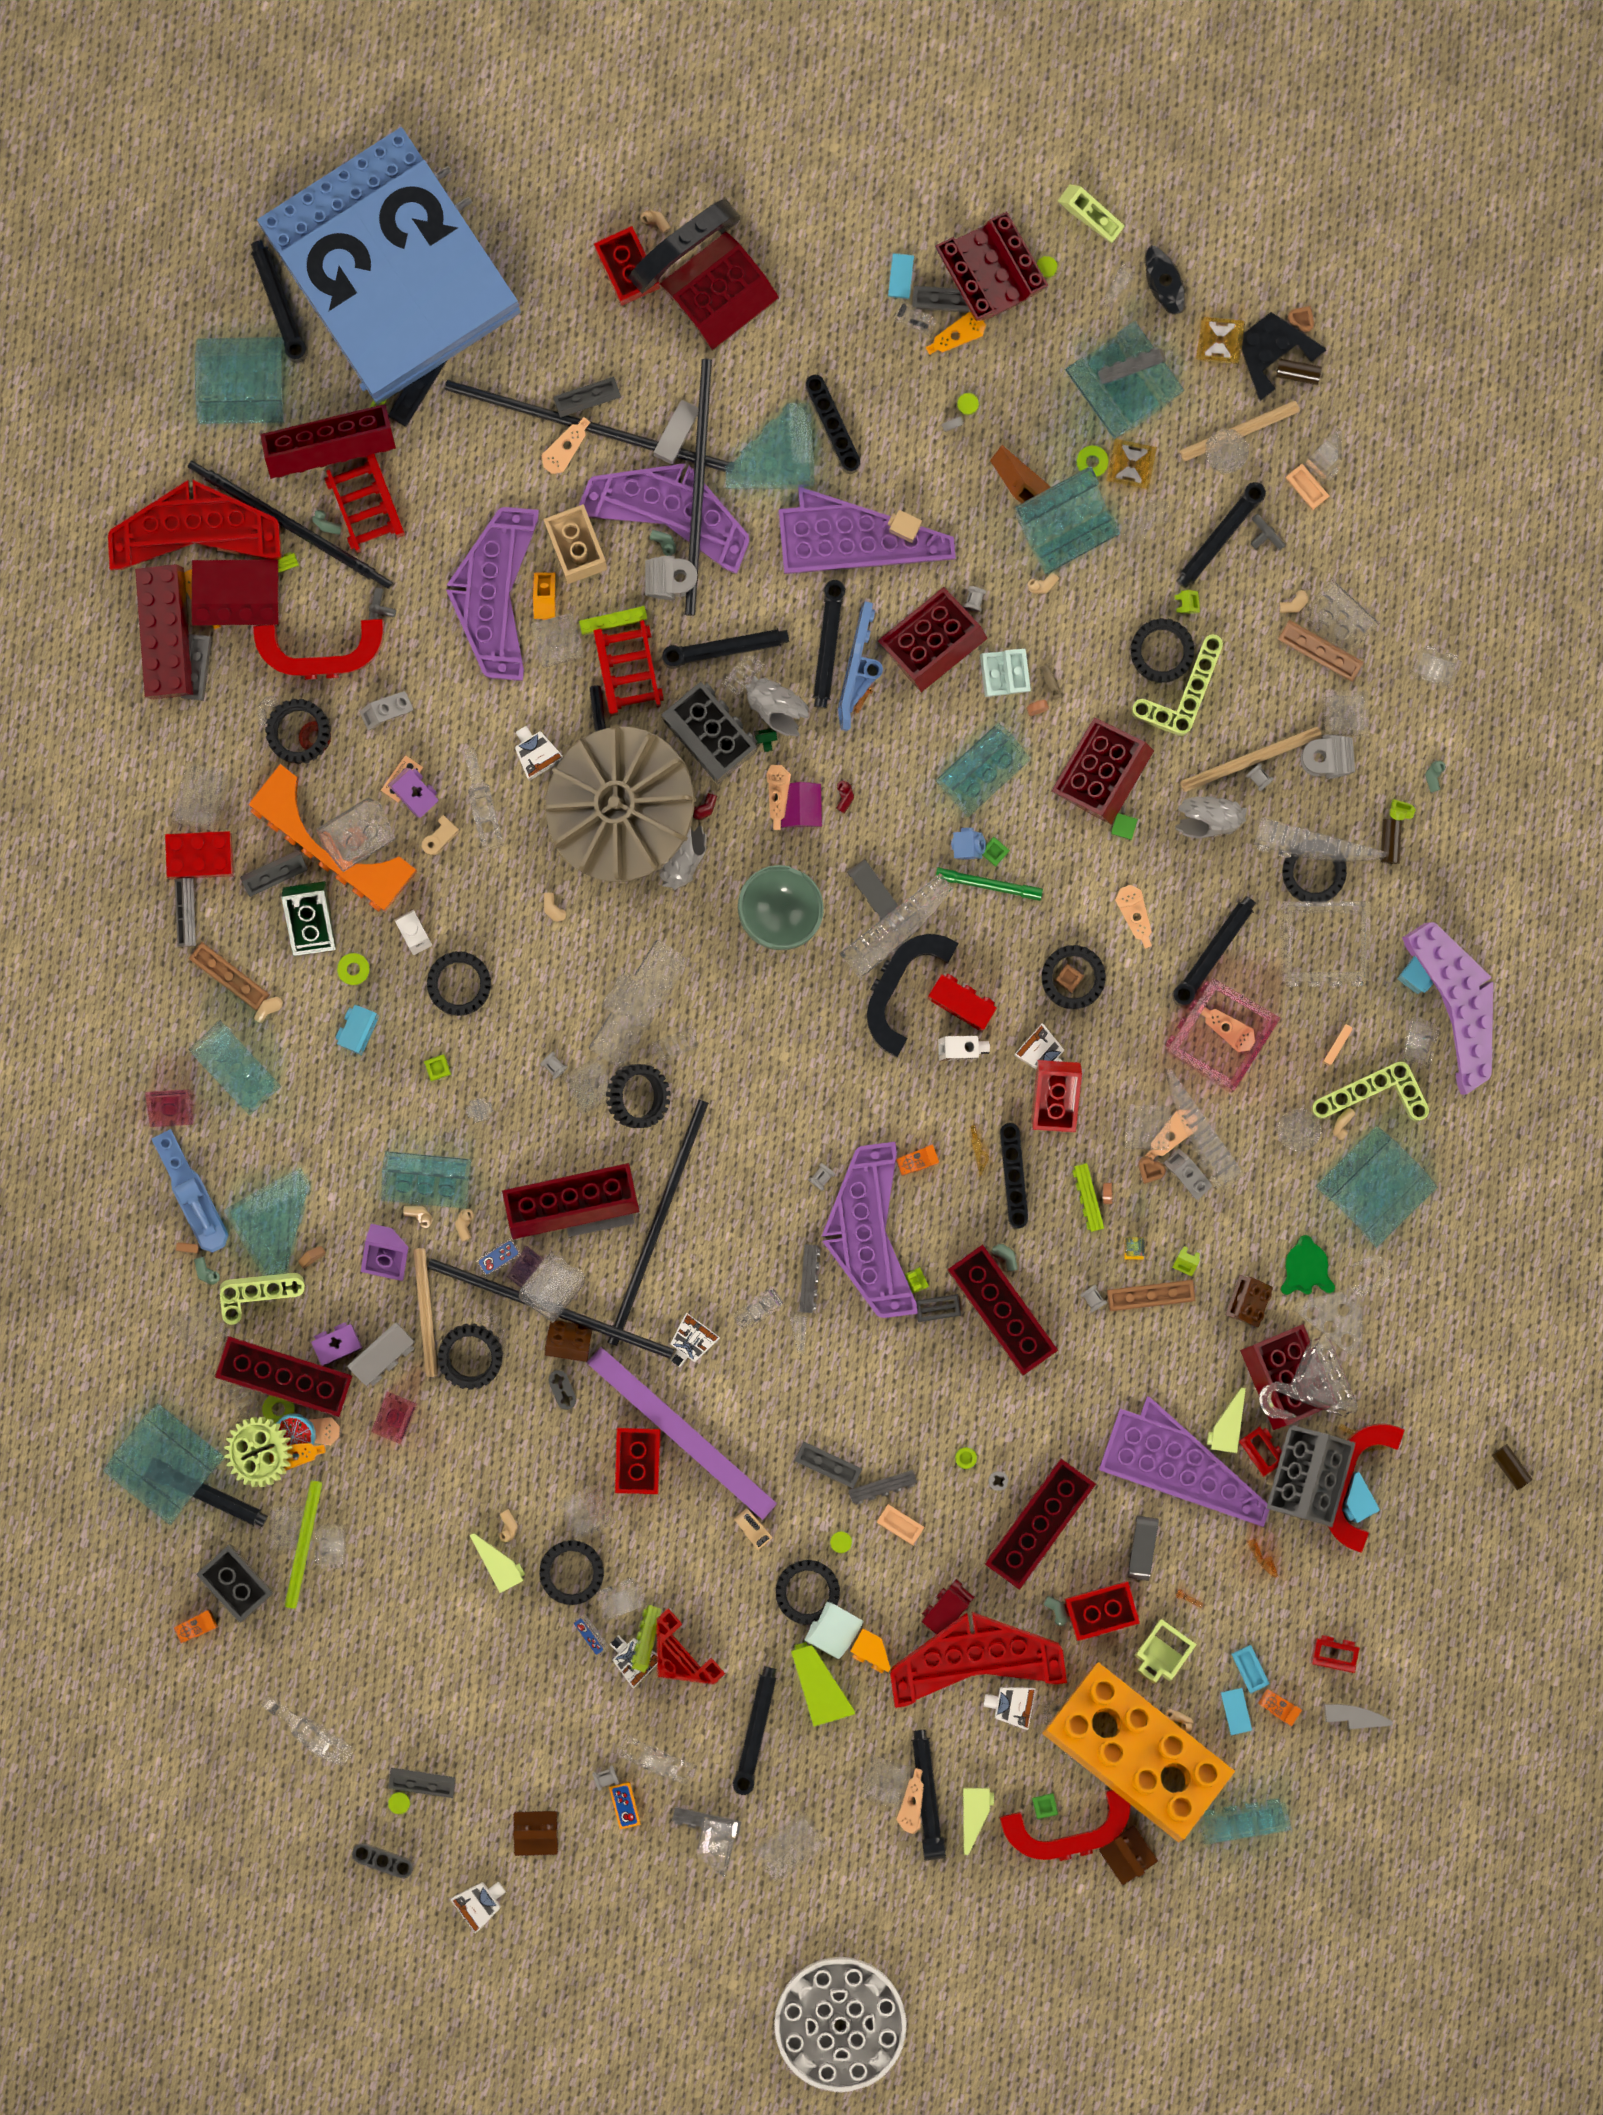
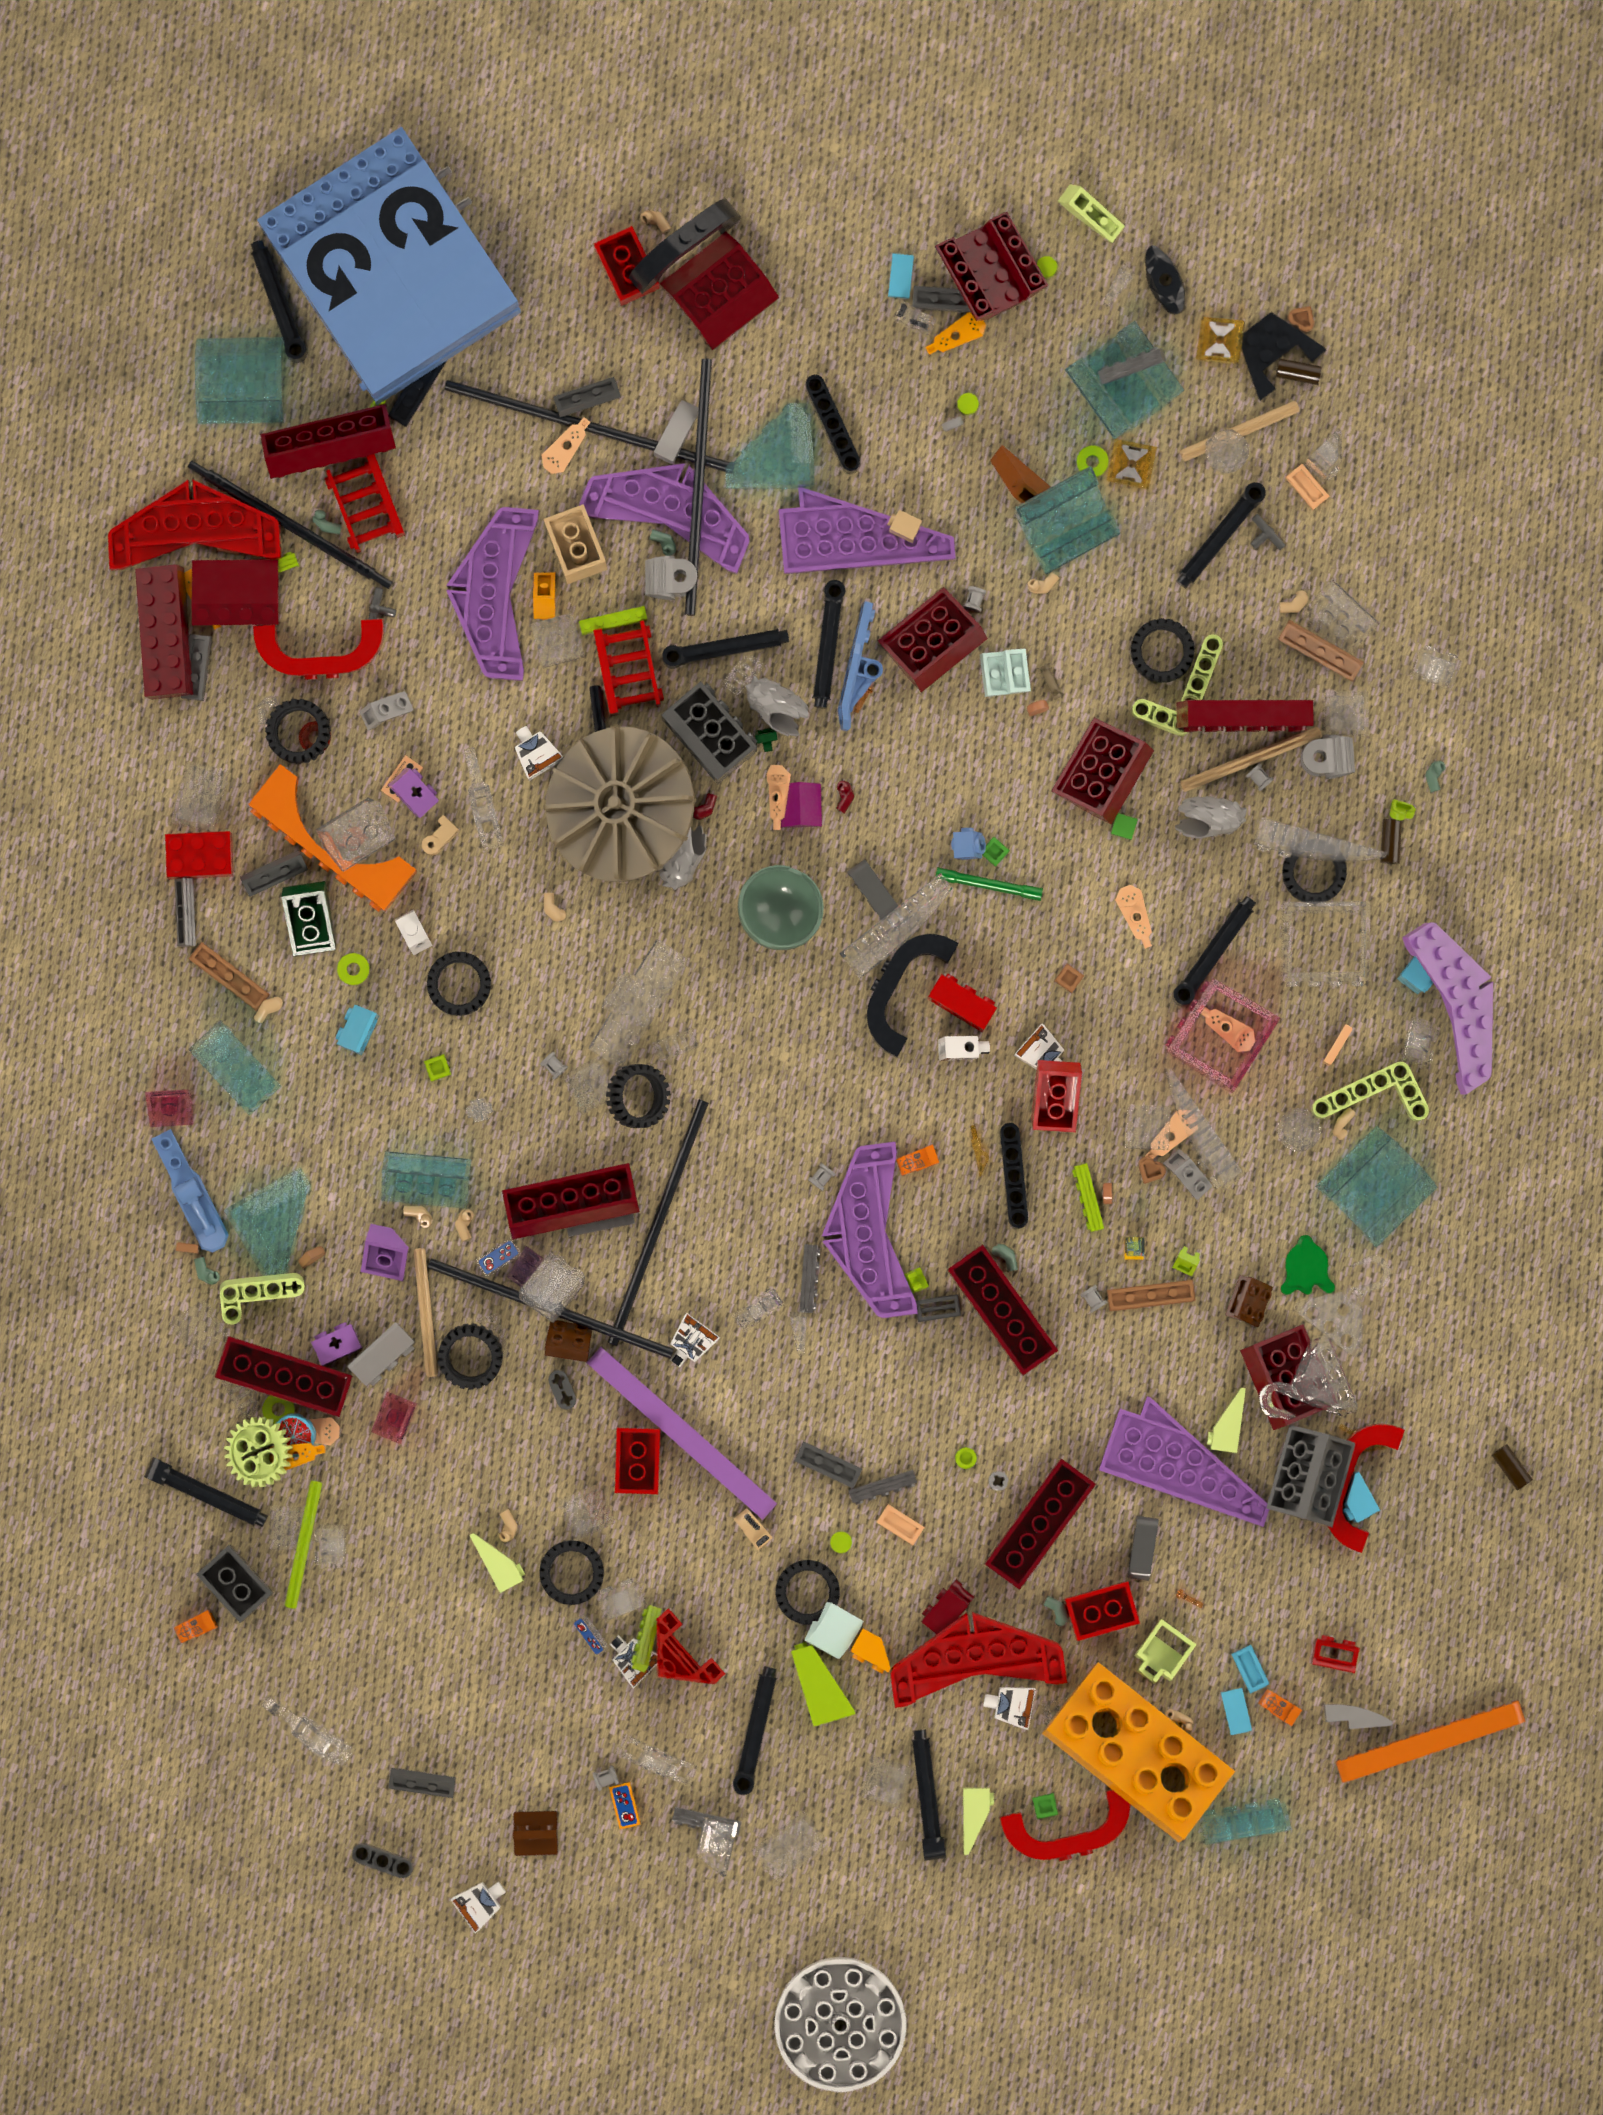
(163, 1463): clear light blue slope -> none
(399, 1803): lime tile -> none
(909, 1813): light nougat piece -> none
(983, 769): clear light blue slope -> none
(1089, 956): black tyre -> none
(1128, 1855): reddish brown bracket -> none
(1190, 602): lime tile -> none
(1248, 714): none -> dark red brick
(1254, 1455): red window -> none
(1266, 1563): clear orange slope -> none
(1430, 1742): none -> orange beam

